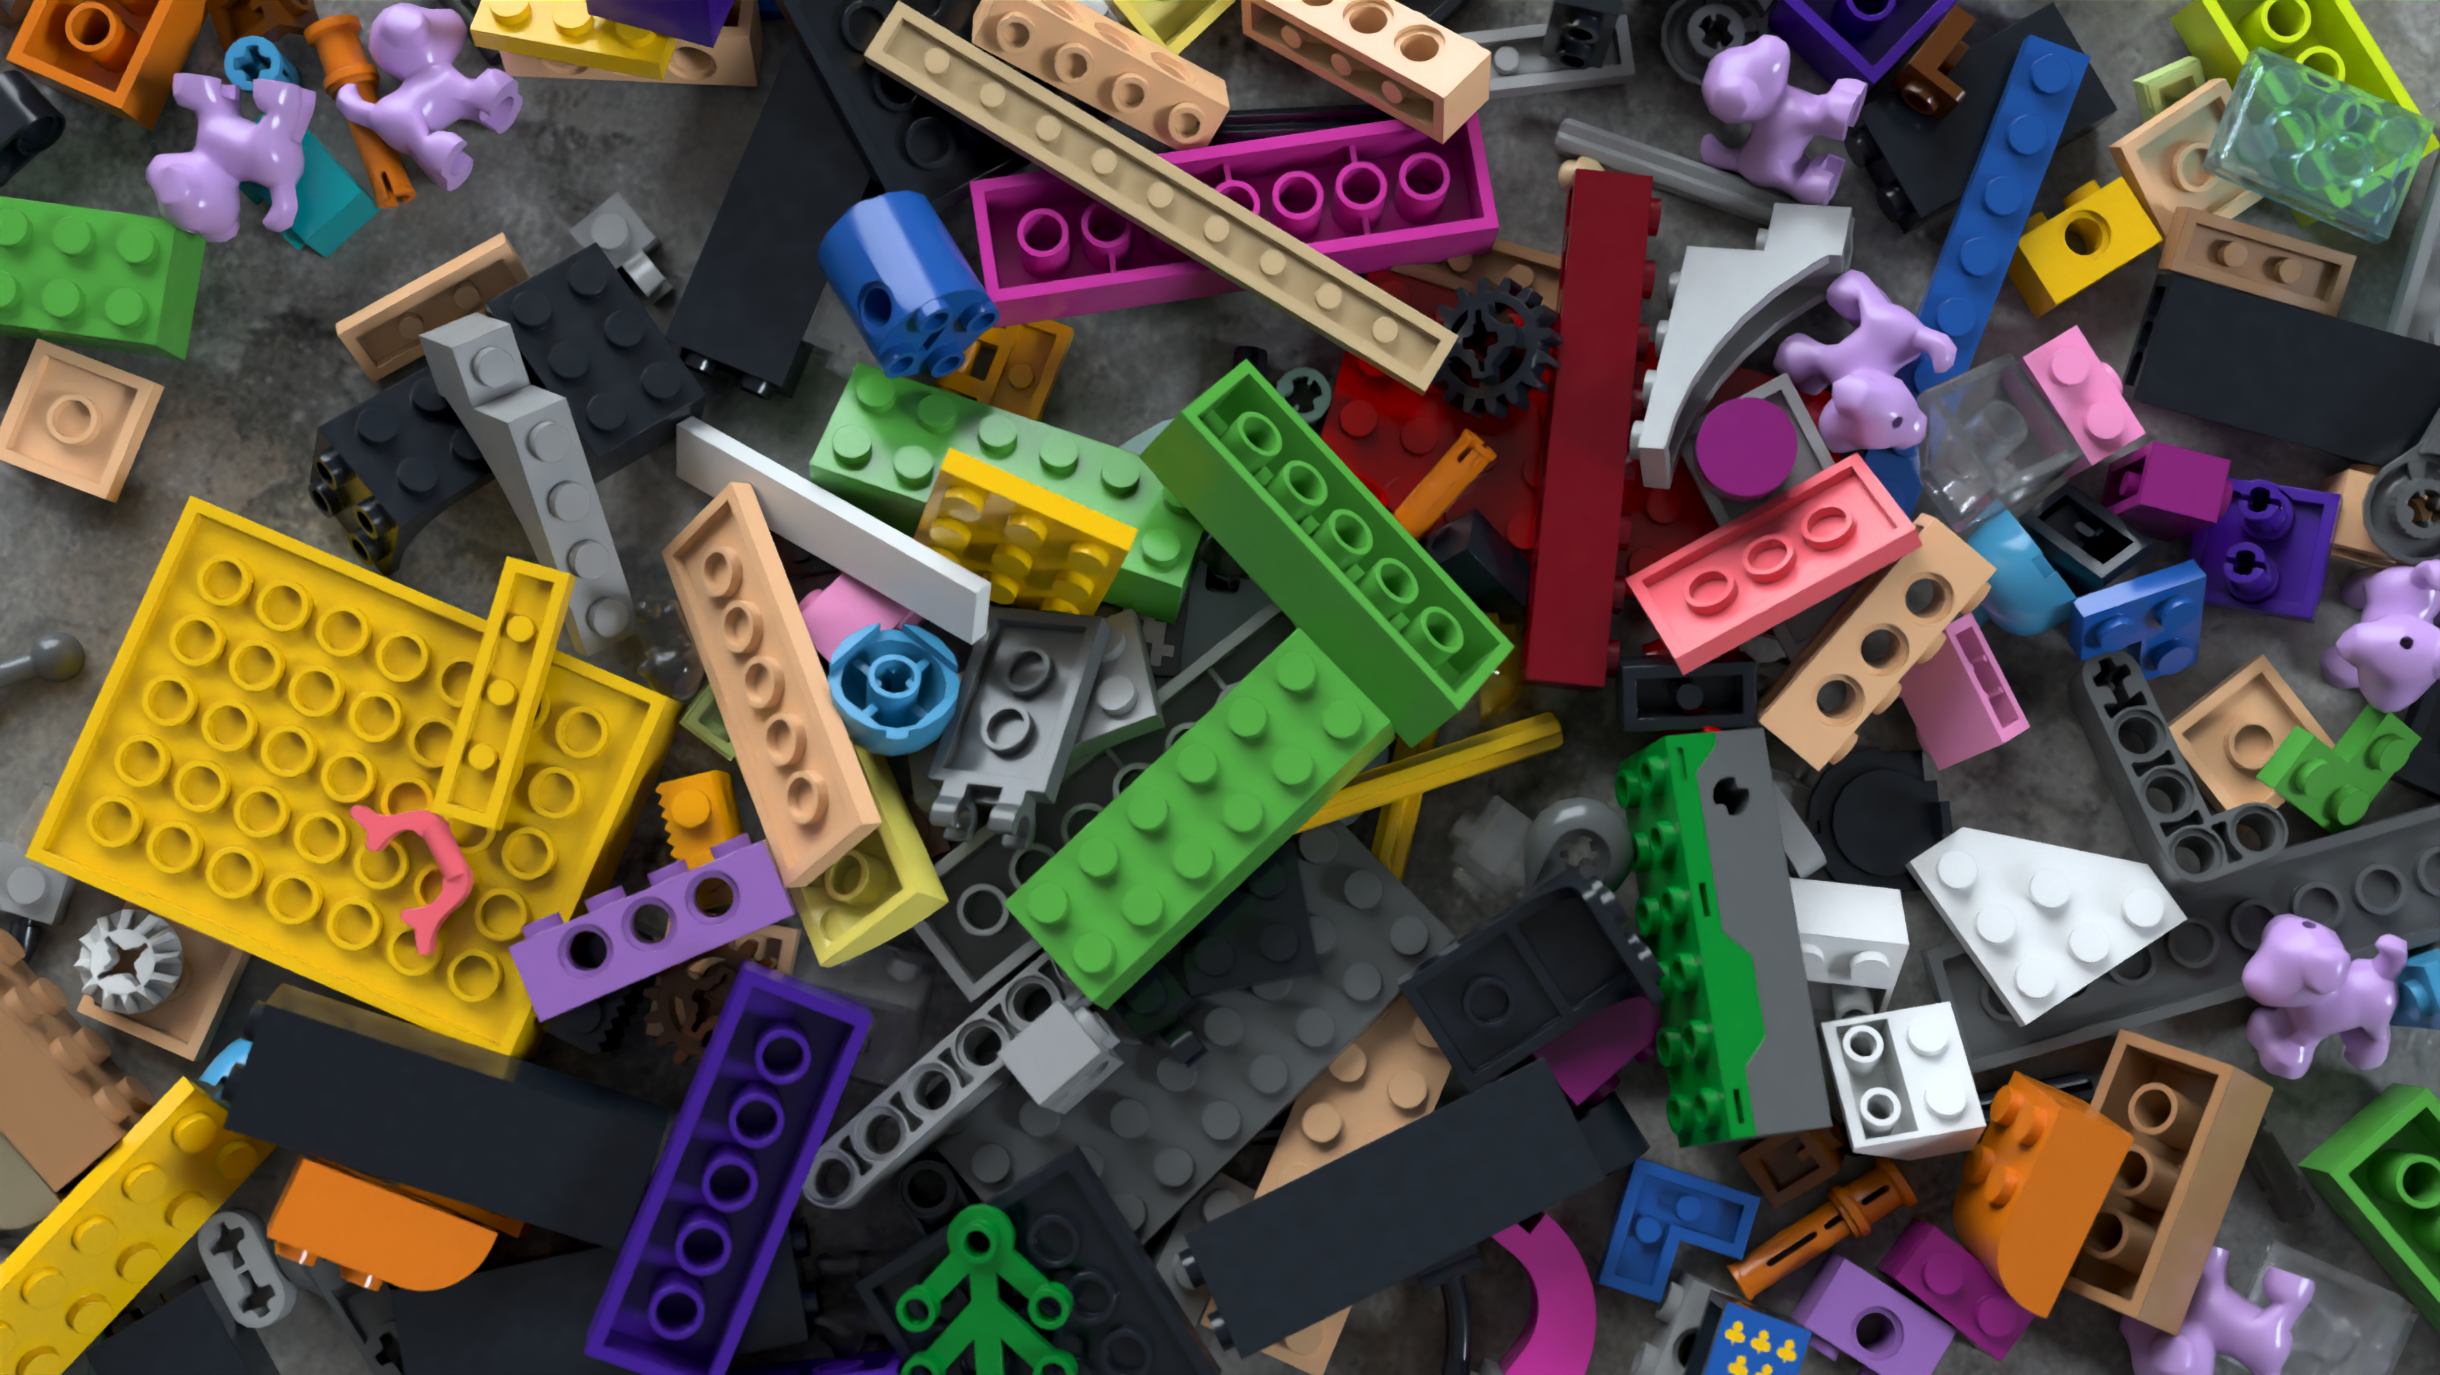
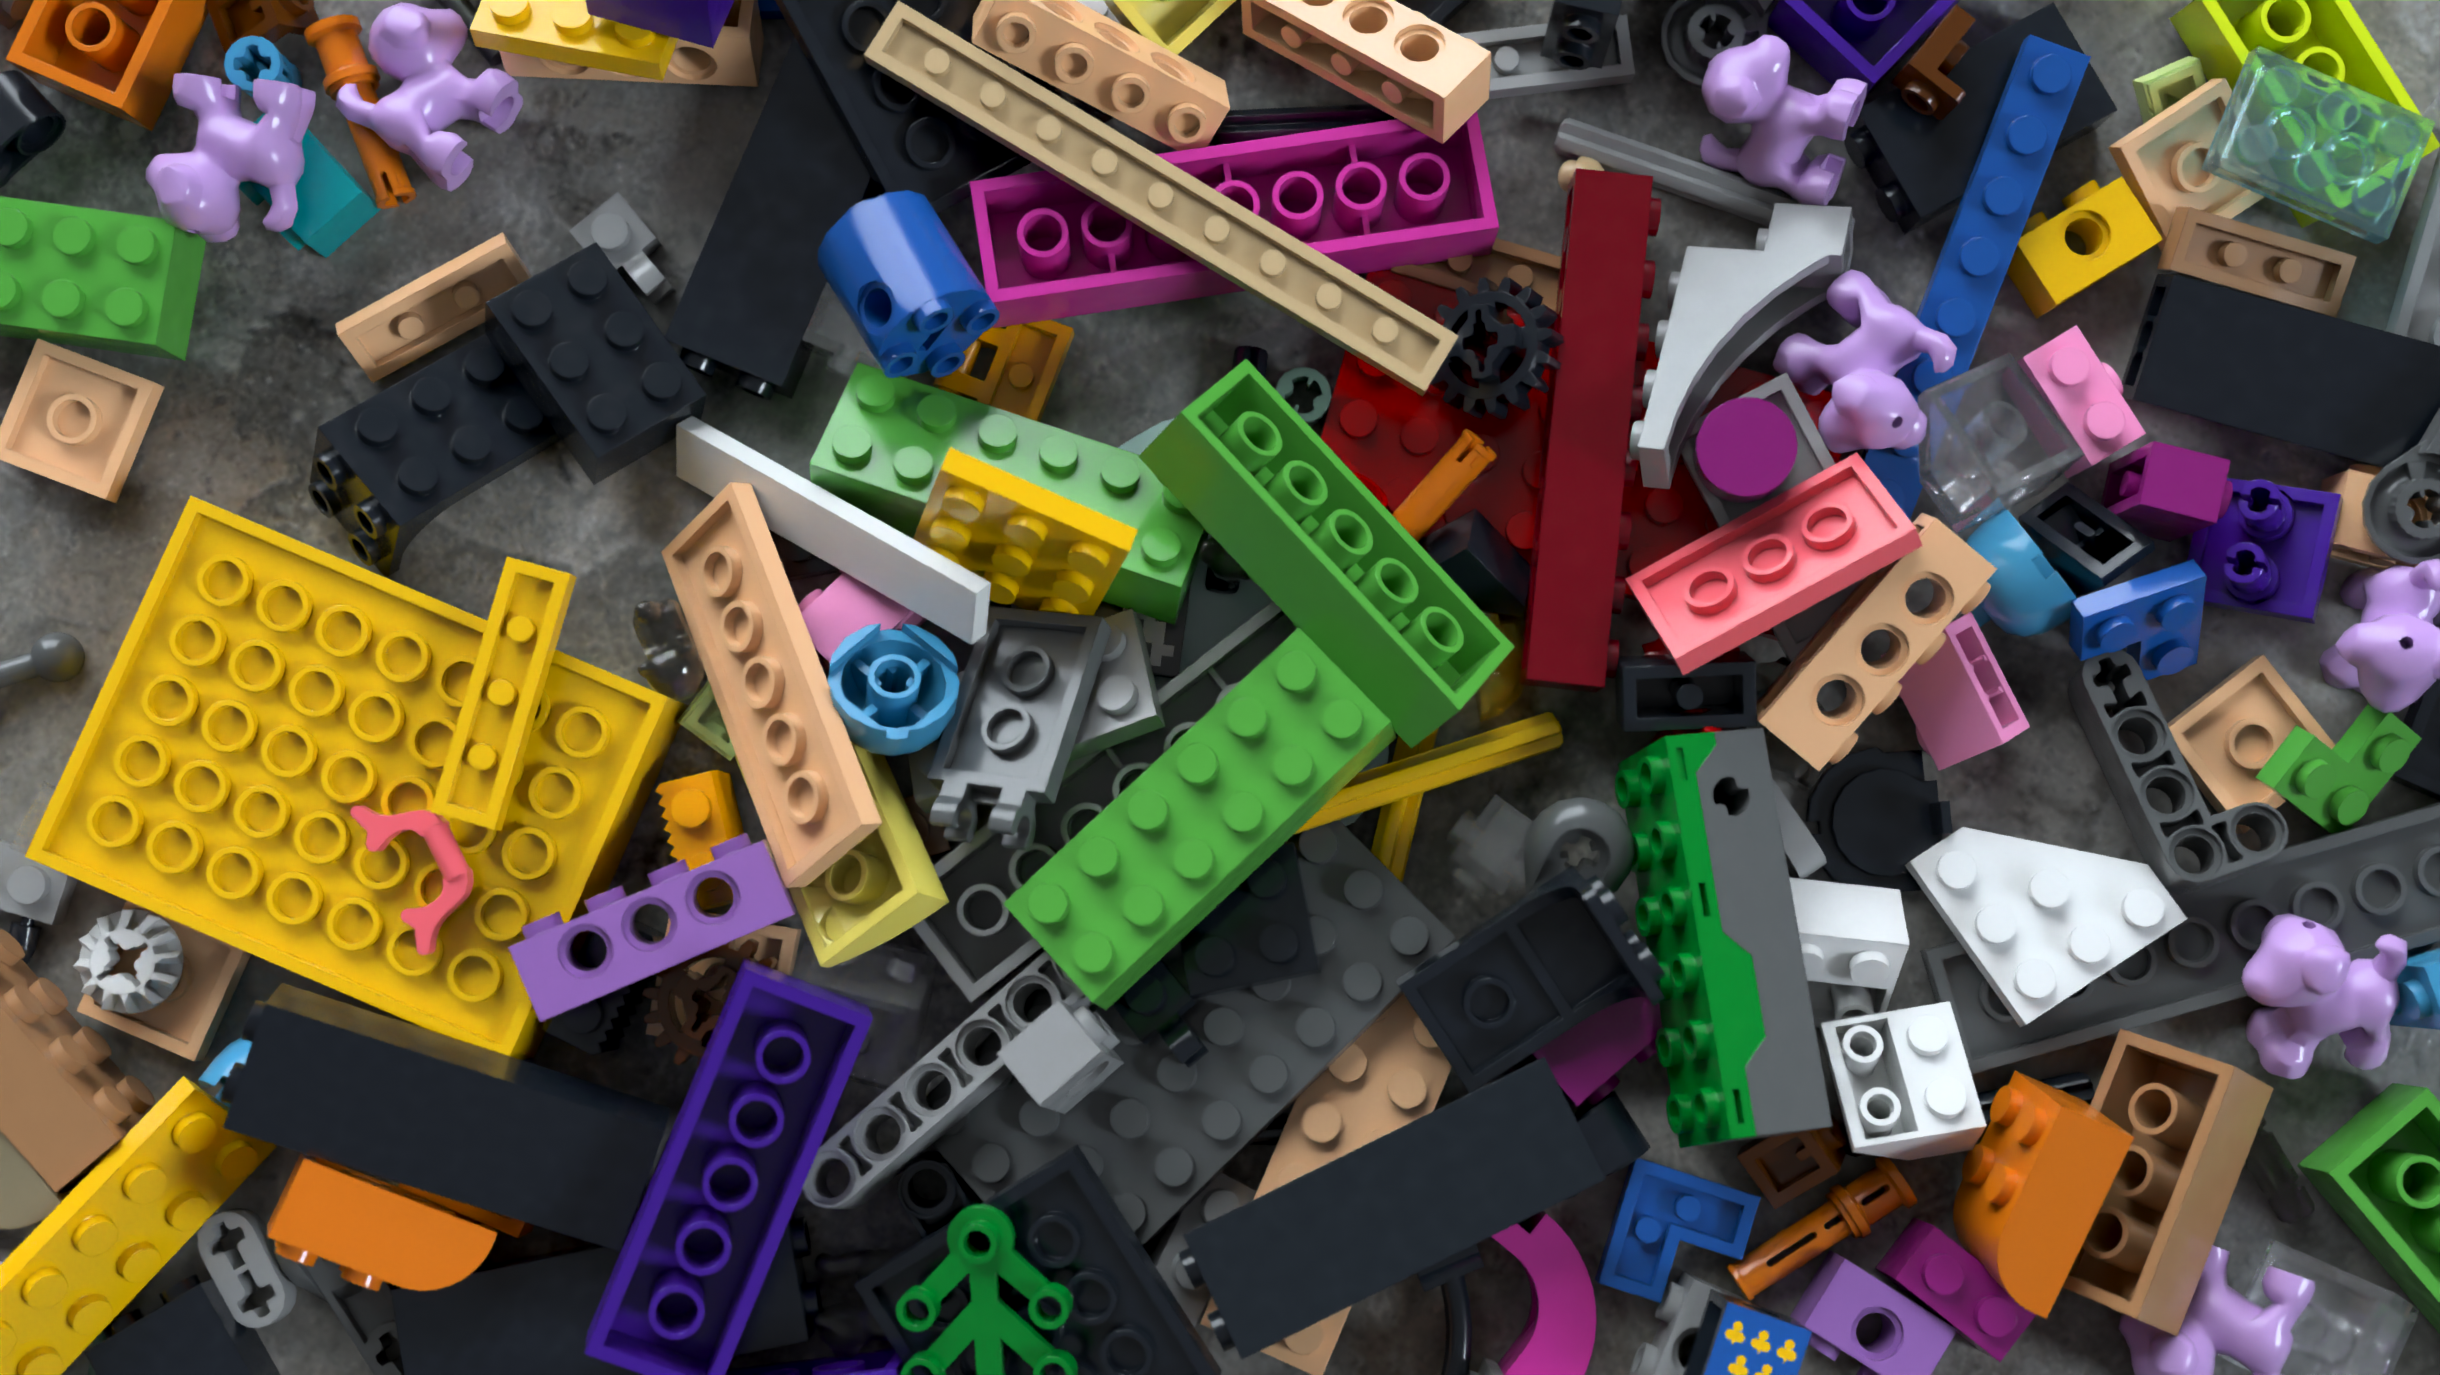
(540, 466): light grey arch -> none

